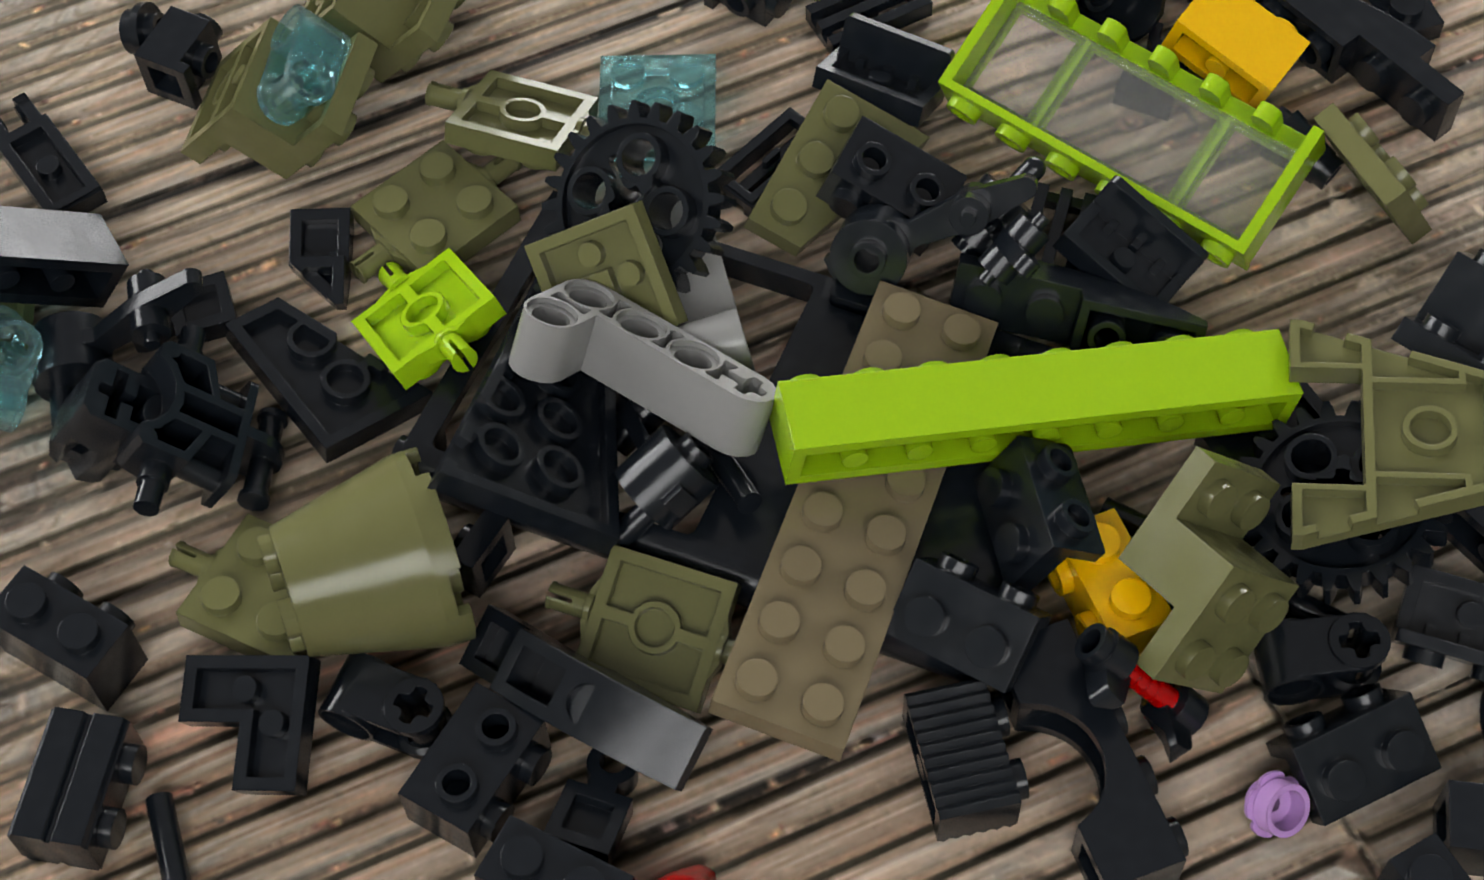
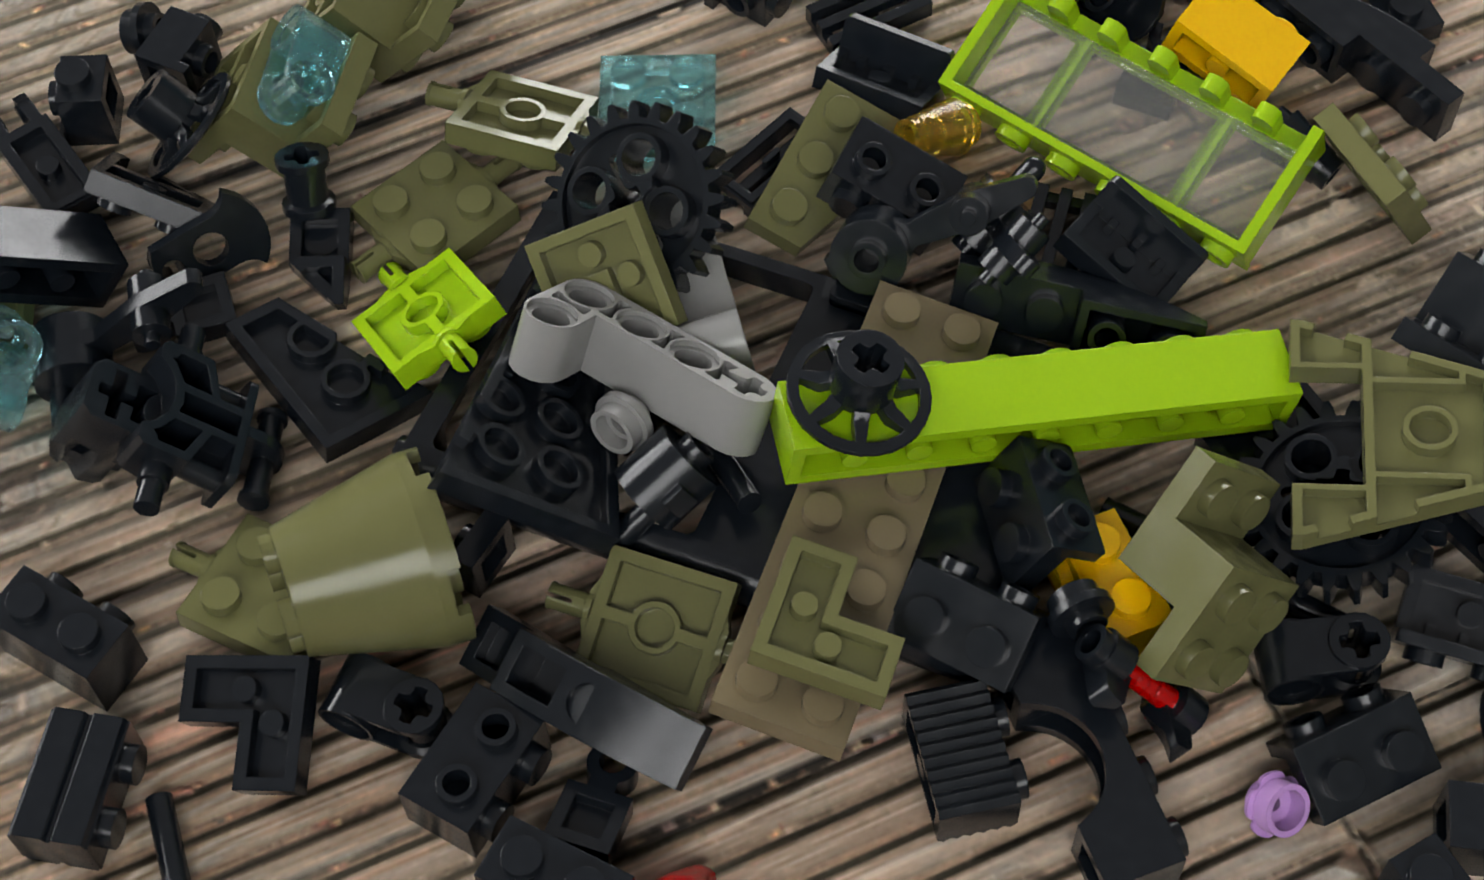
(87, 100): none -> black brick
(128, 191): none -> black wing
(170, 109): none -> black wheel
(230, 216): none -> black piece
(305, 181): none -> black bush
(621, 422): none -> light grey plate
(809, 639): none -> olive plate
(862, 382): none -> black wheel
(943, 128): none -> clear yellow cone
(1078, 607): none -> black plate

